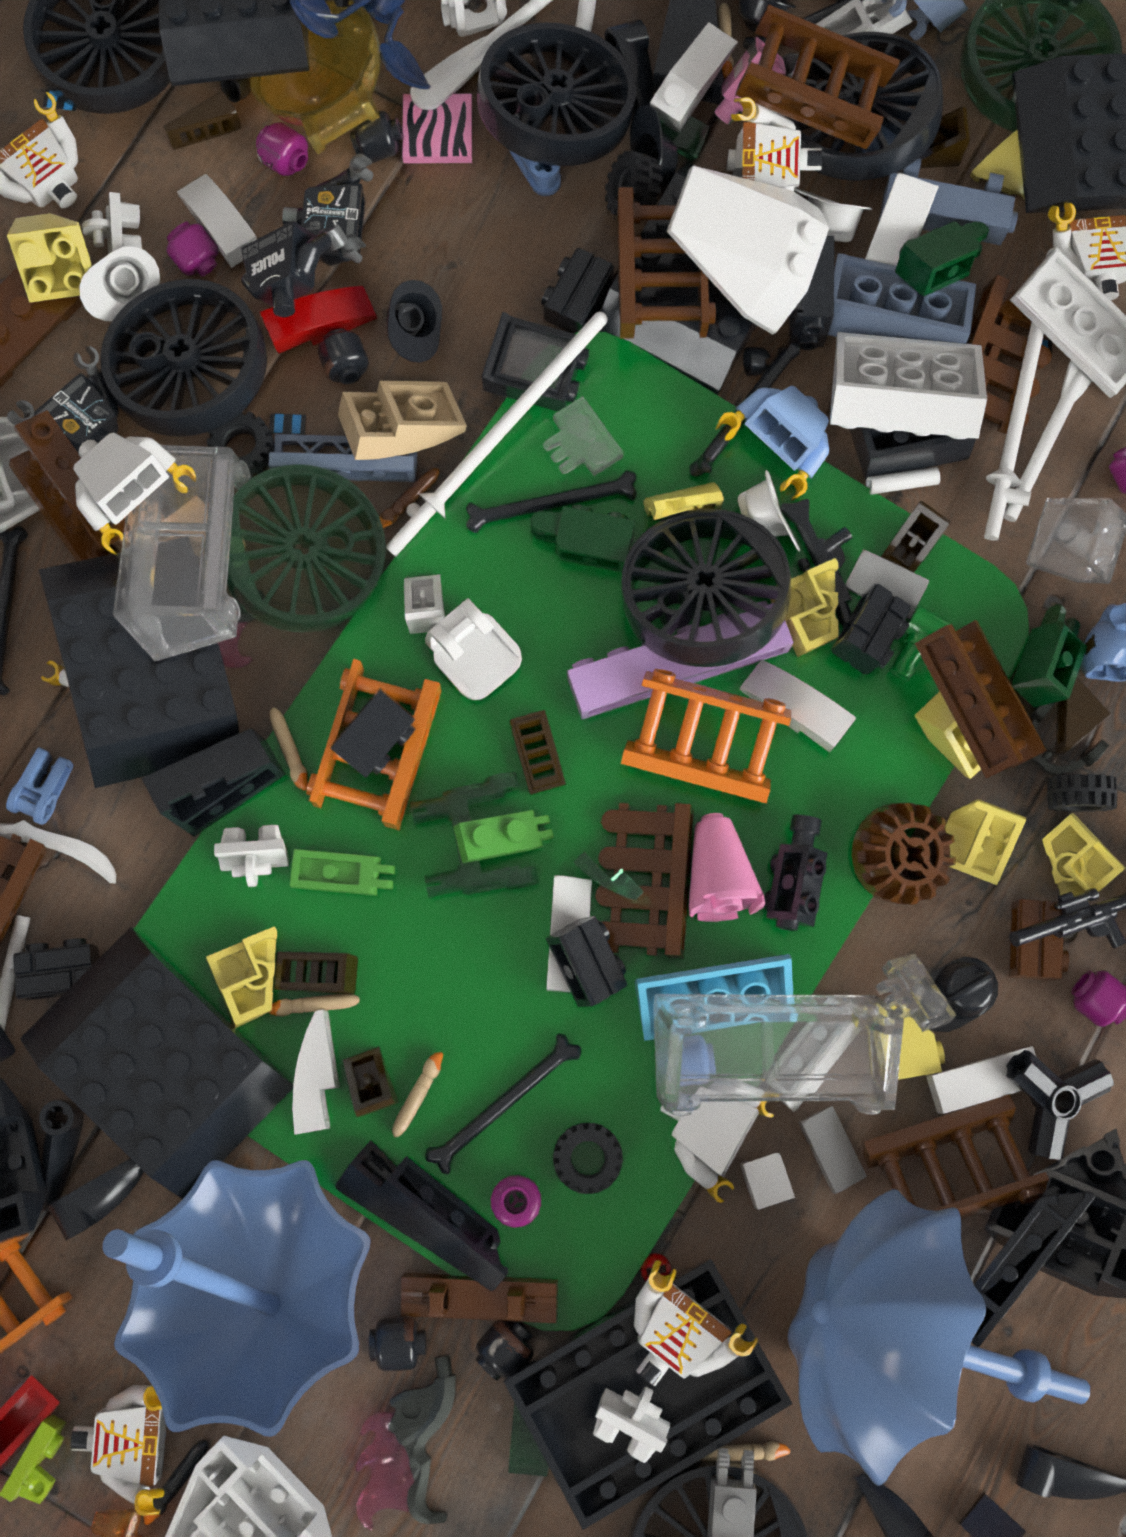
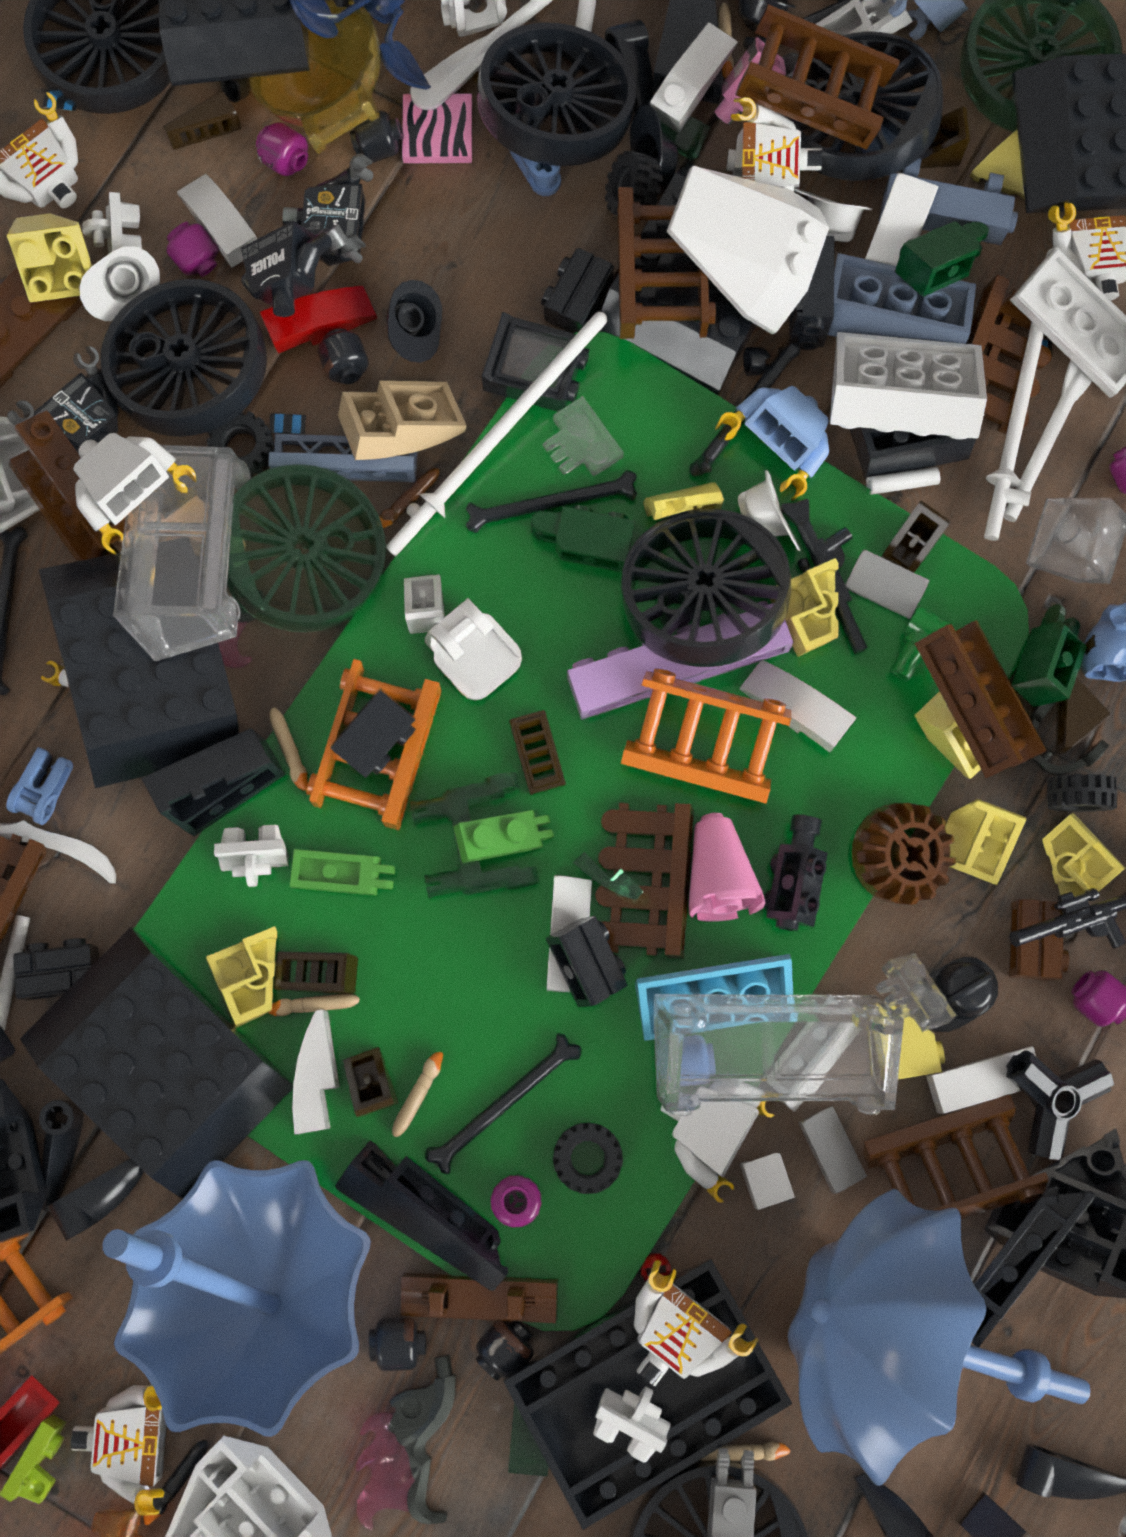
(872, 629): black brick -> none

